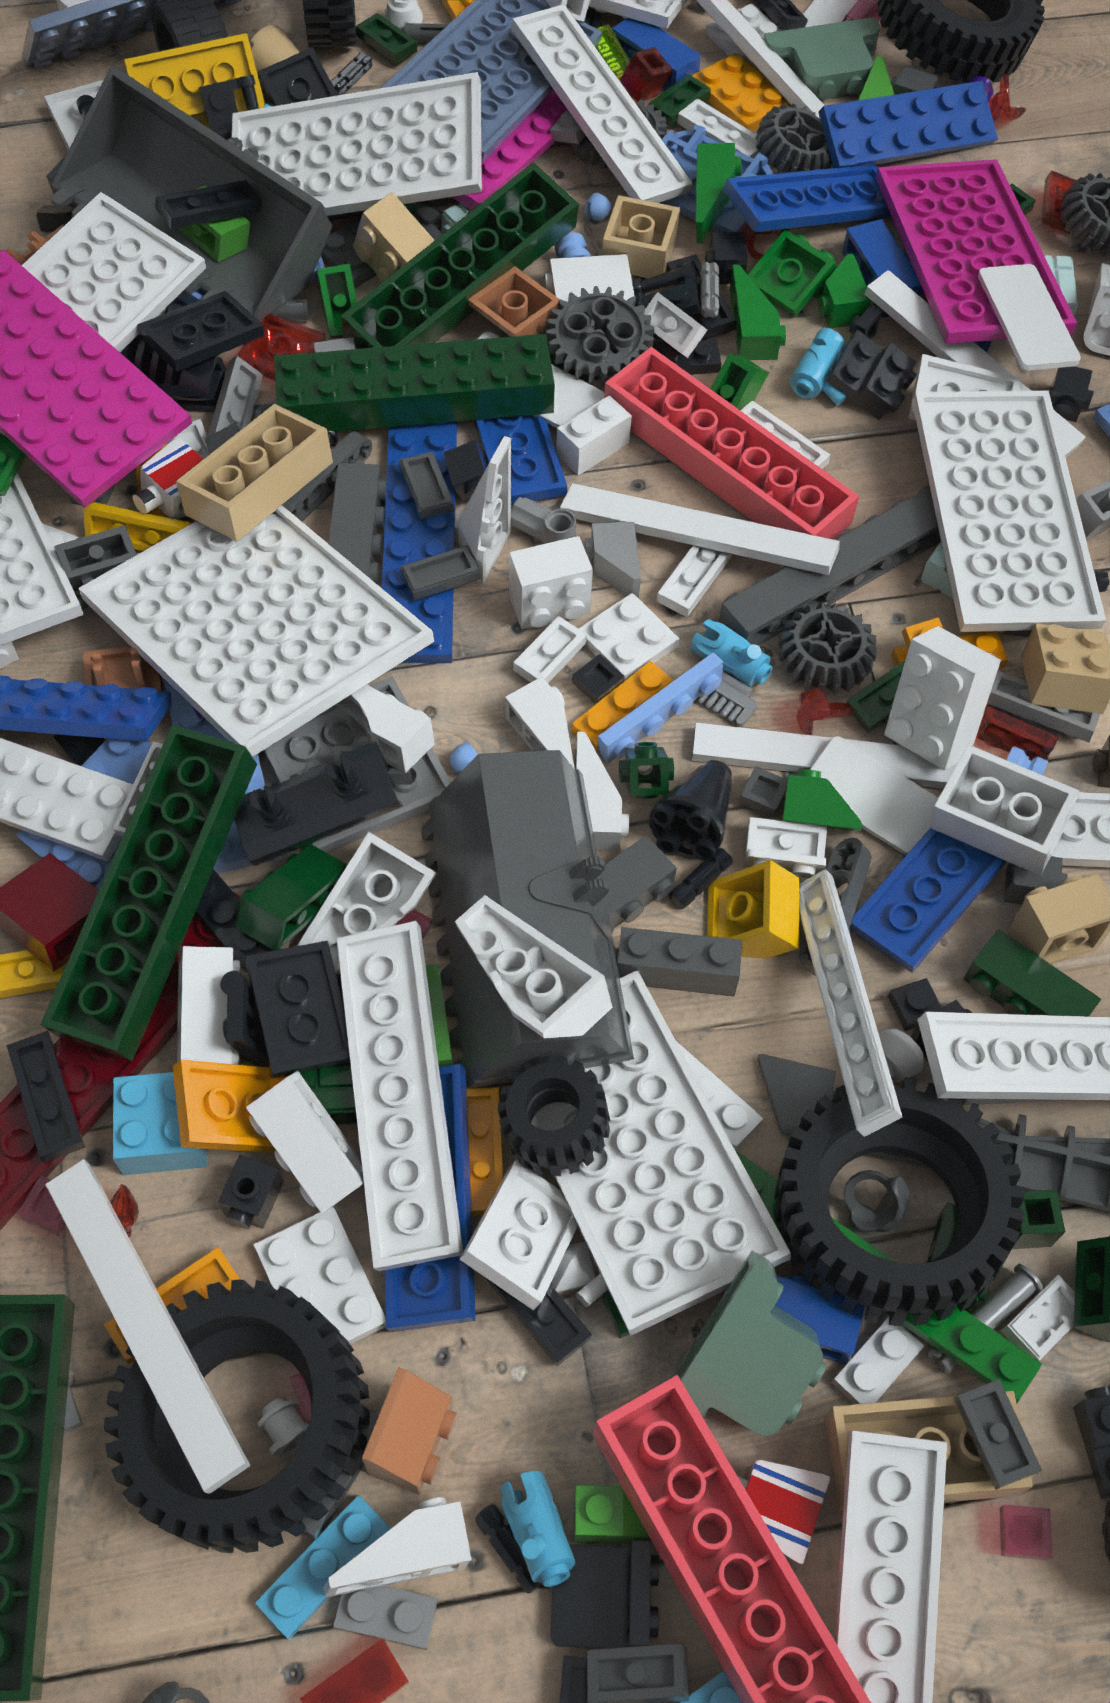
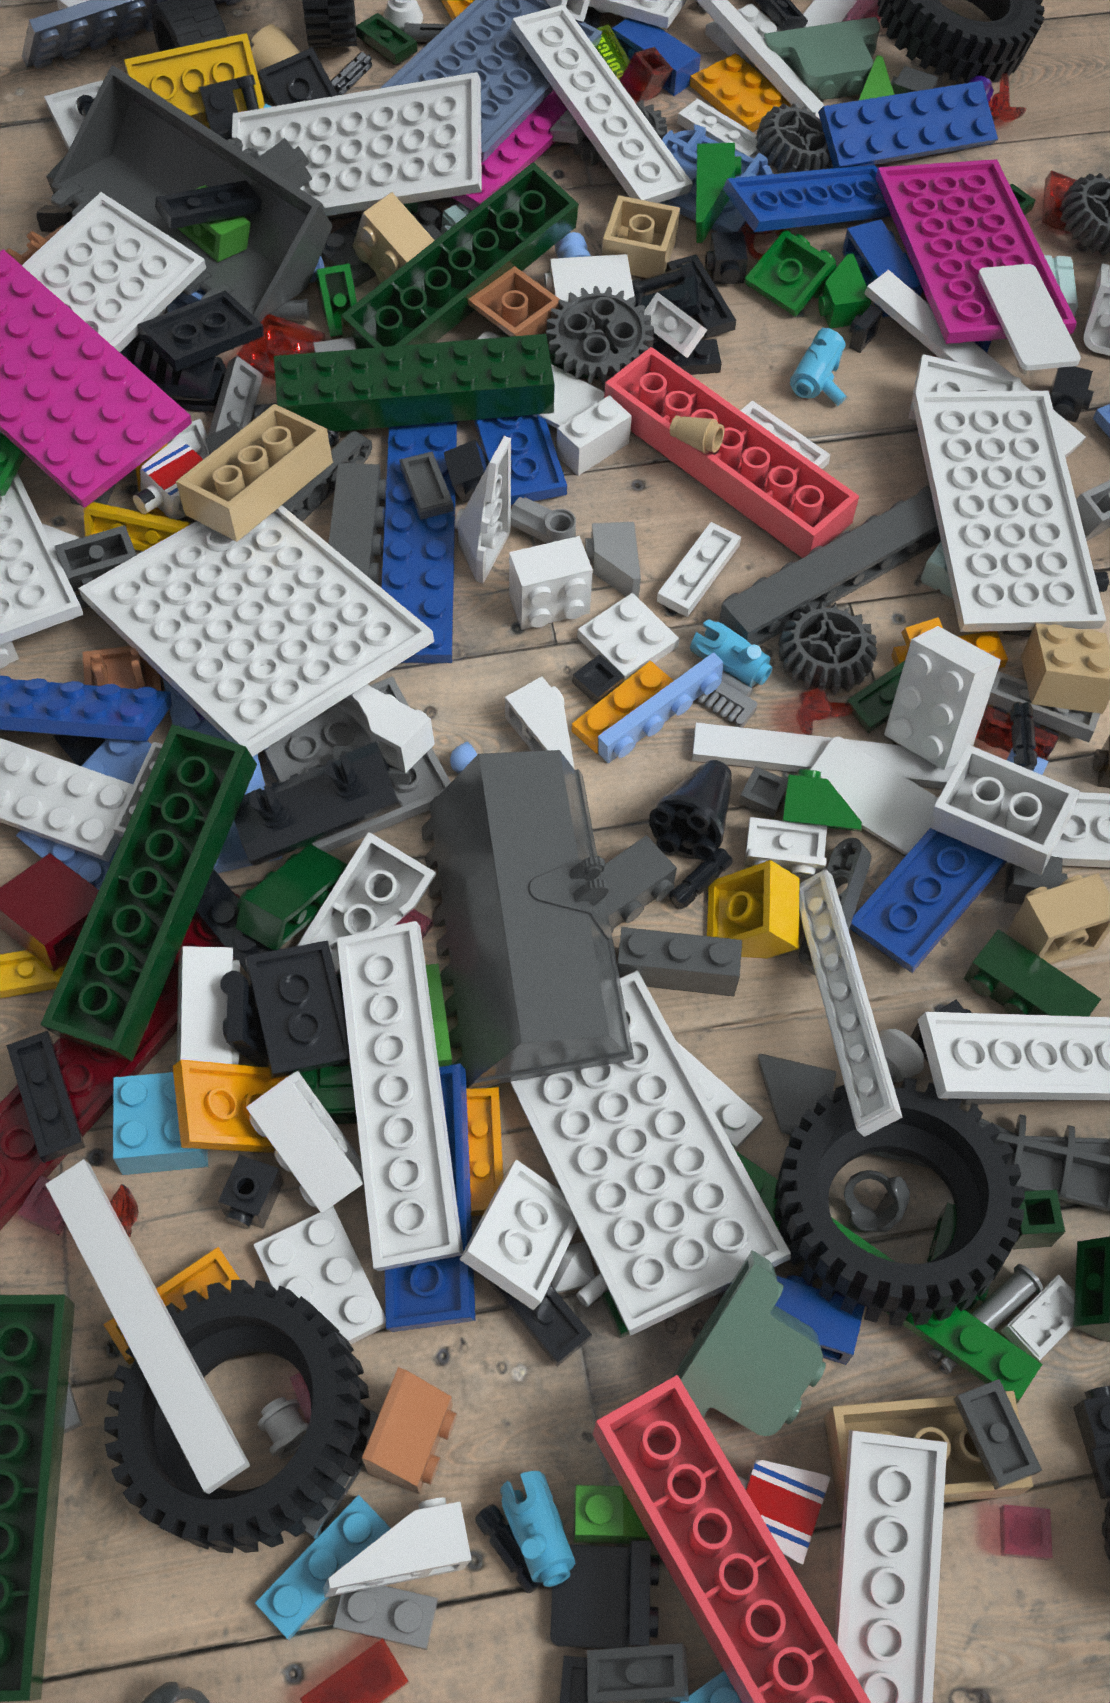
(287, 163): none -> dark grey brick
(440, 572): dark grey tile -> none
(533, 974): white wedge -> none
(550, 651): white plate -> none
(550, 1084): black tyre -> none
(597, 207): light blue hinge -> none
(602, 798): white slope -> none
(651, 782): dark green brick -> none
(679, 97): dark green plate -> none
(700, 433): none -> tan cone
(704, 529): white tile -> none
(709, 289): light grey axle -> none
(739, 381): green slope -> none
(757, 320): green slope -> none
(873, 374): black plate -> none
(877, 1364): white plate -> none
(913, 1001): black plate -> none
(1023, 735): none -> black axle

